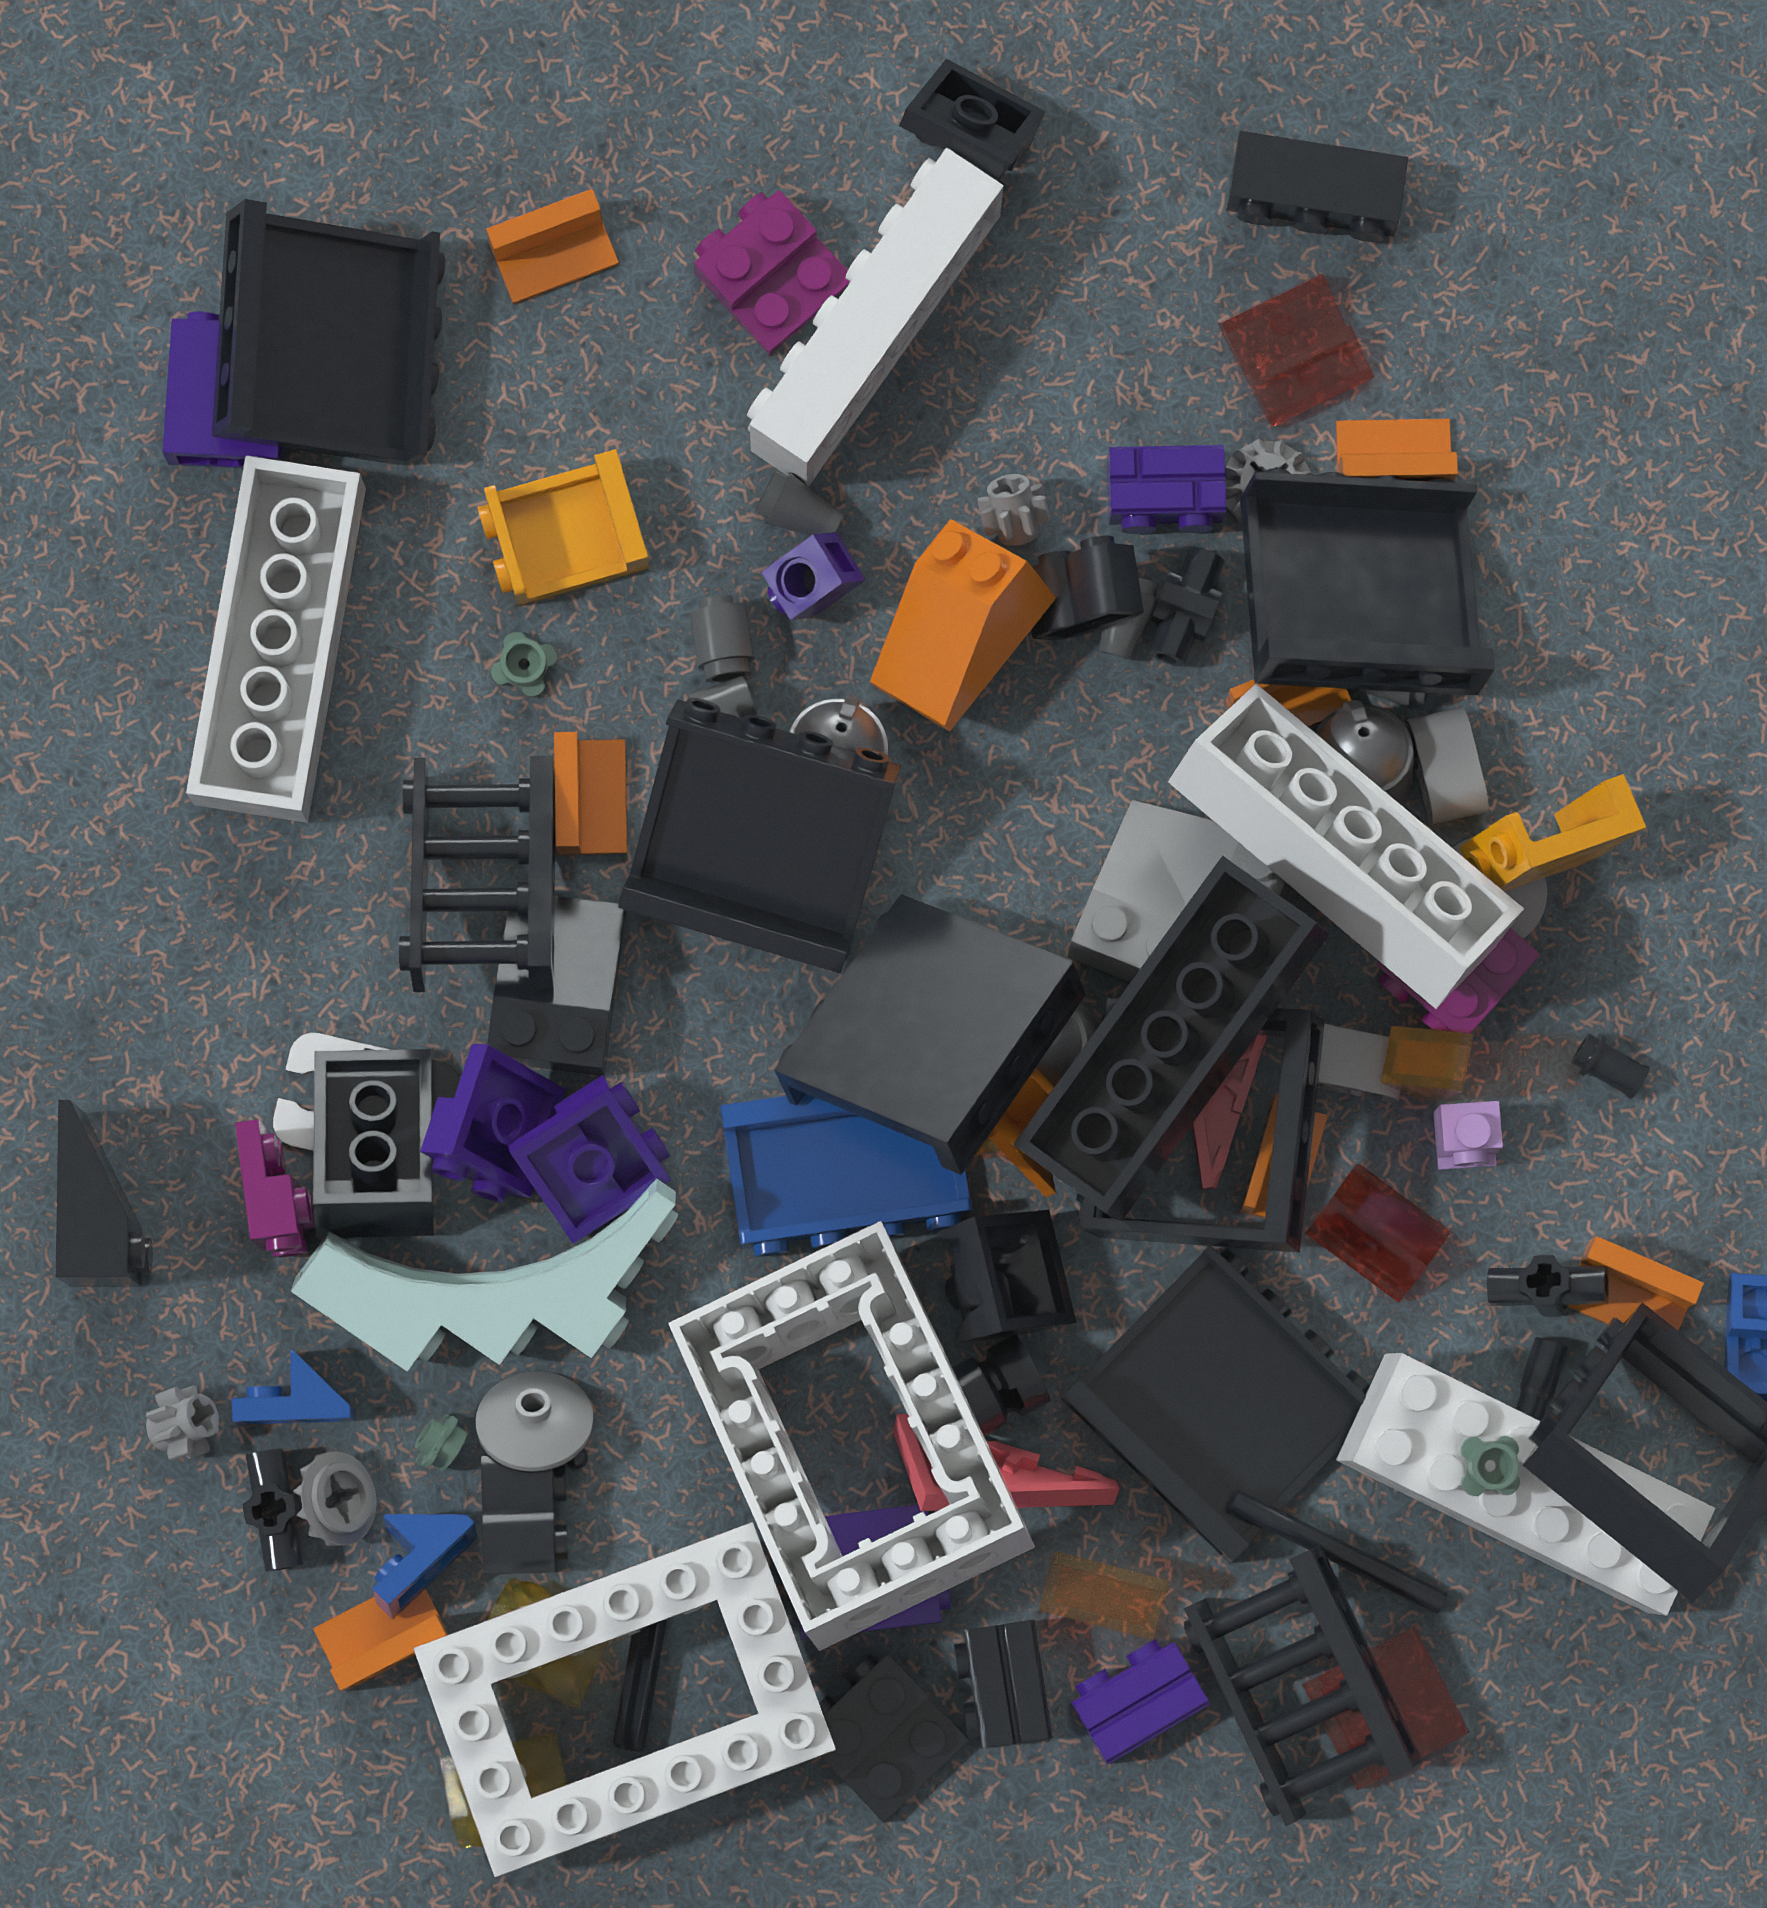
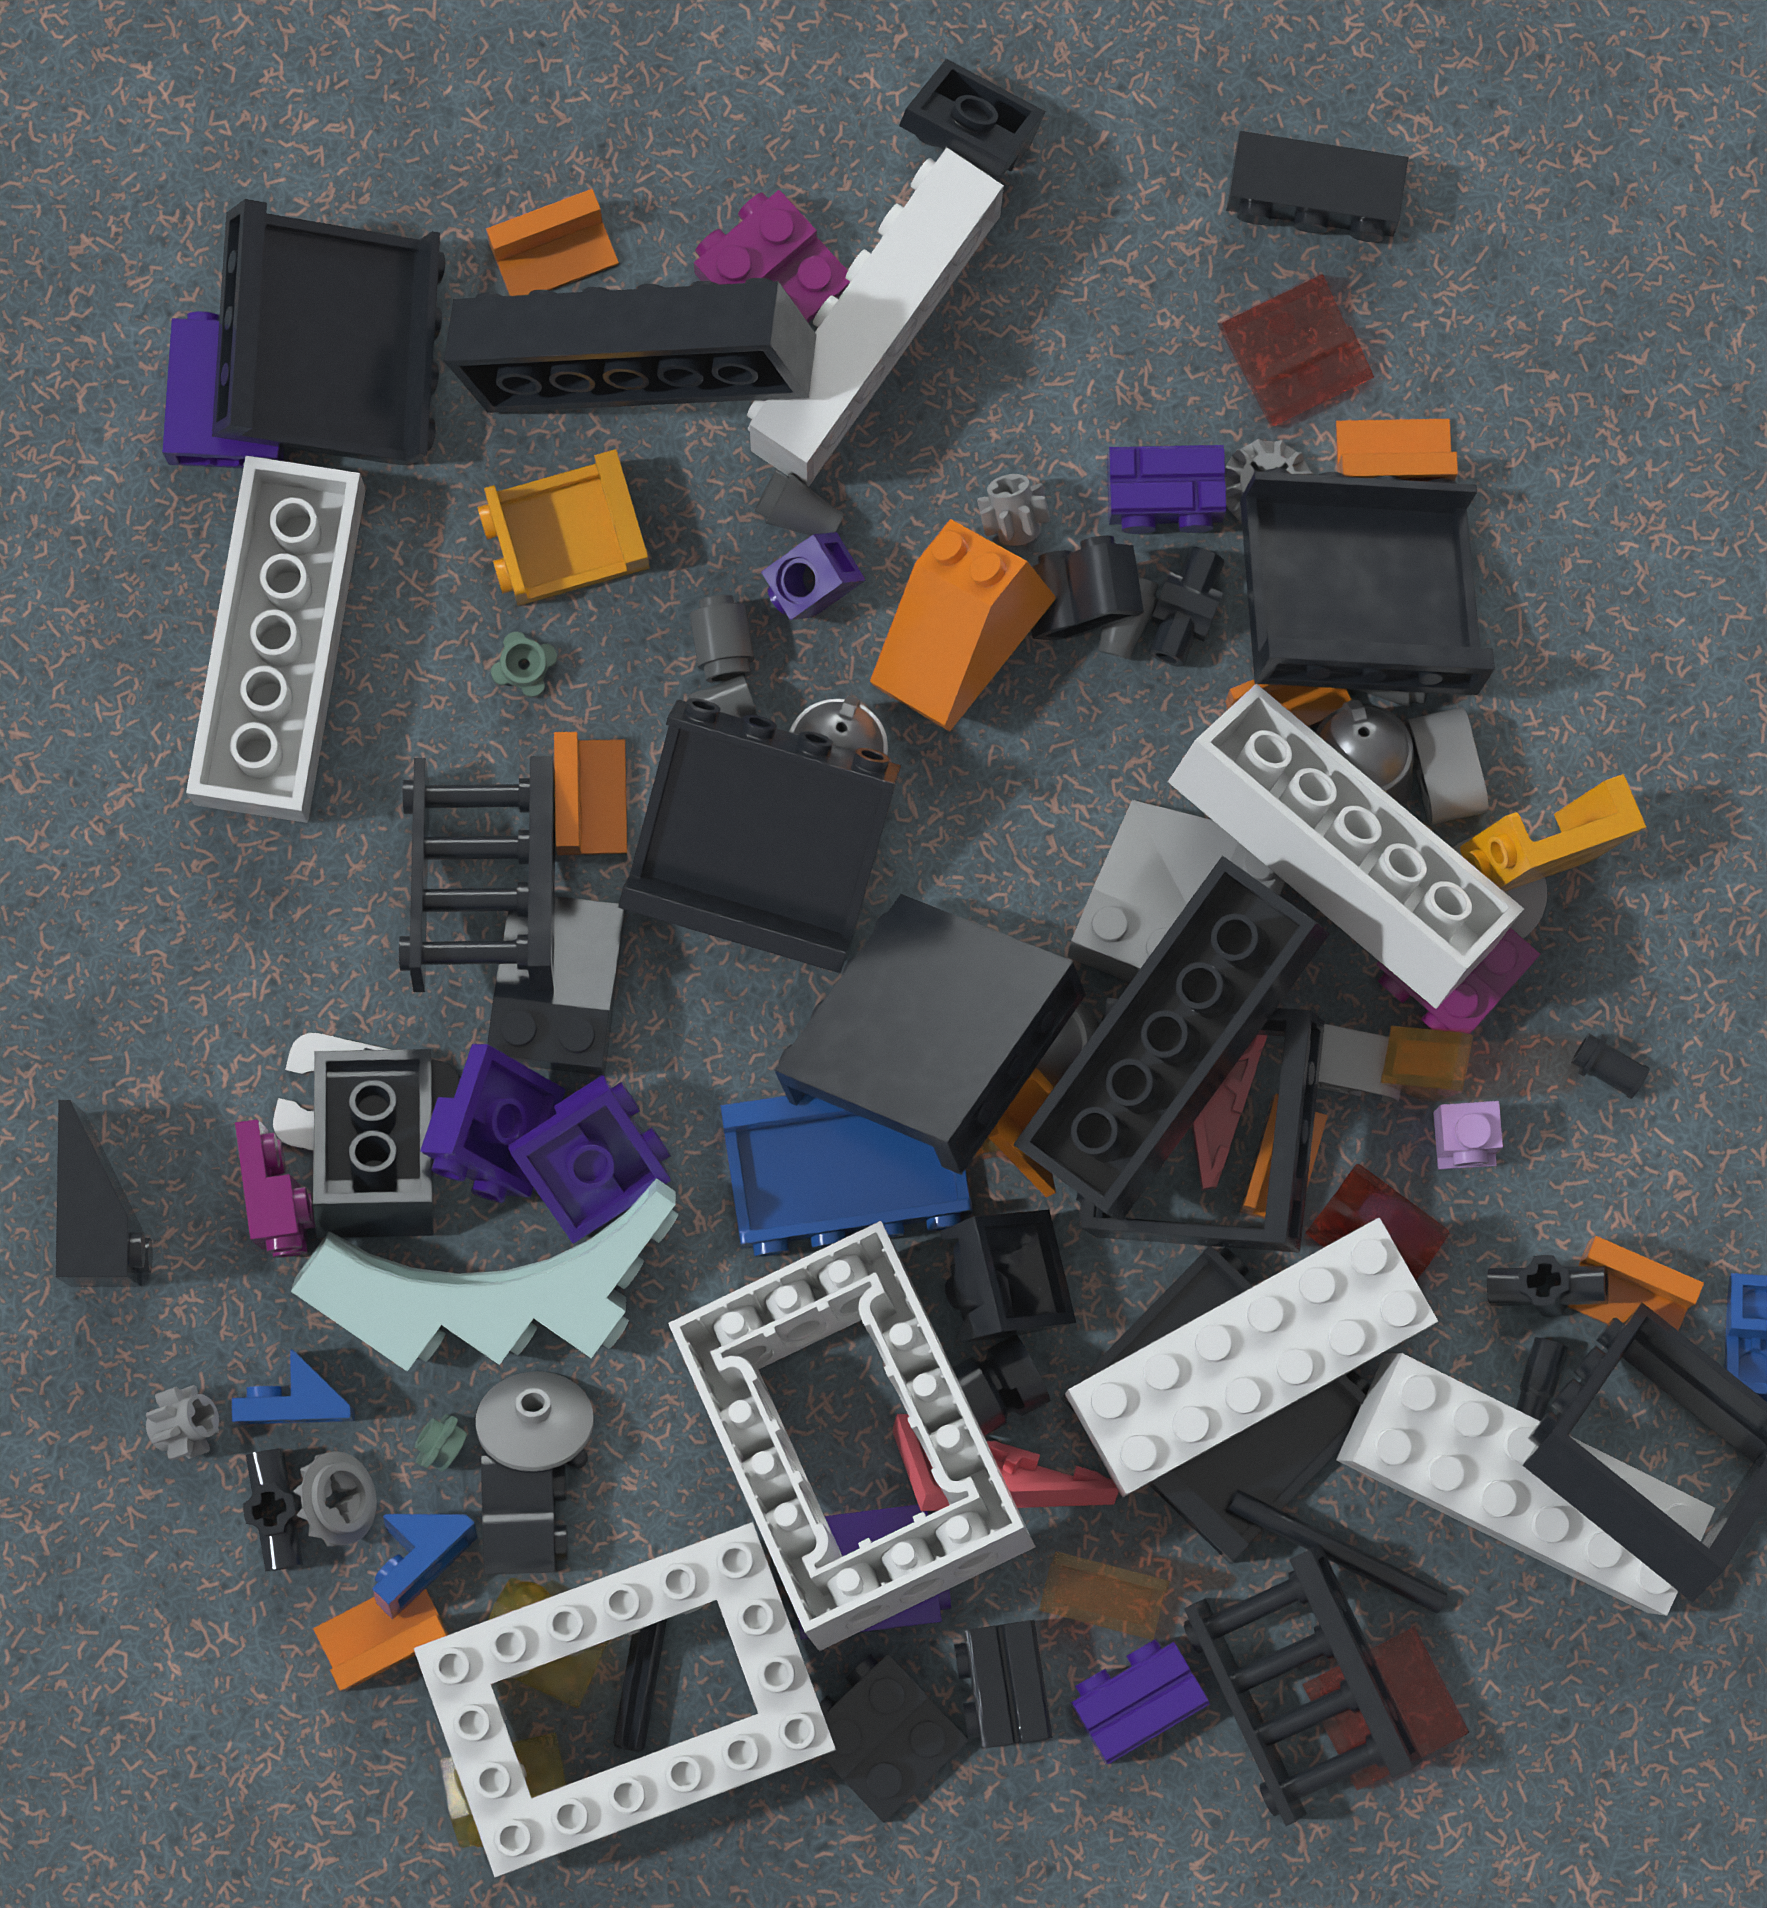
(631, 346): none -> black brick
(1251, 1357): none -> white brick
(1502, 1453): sand green plate -> none

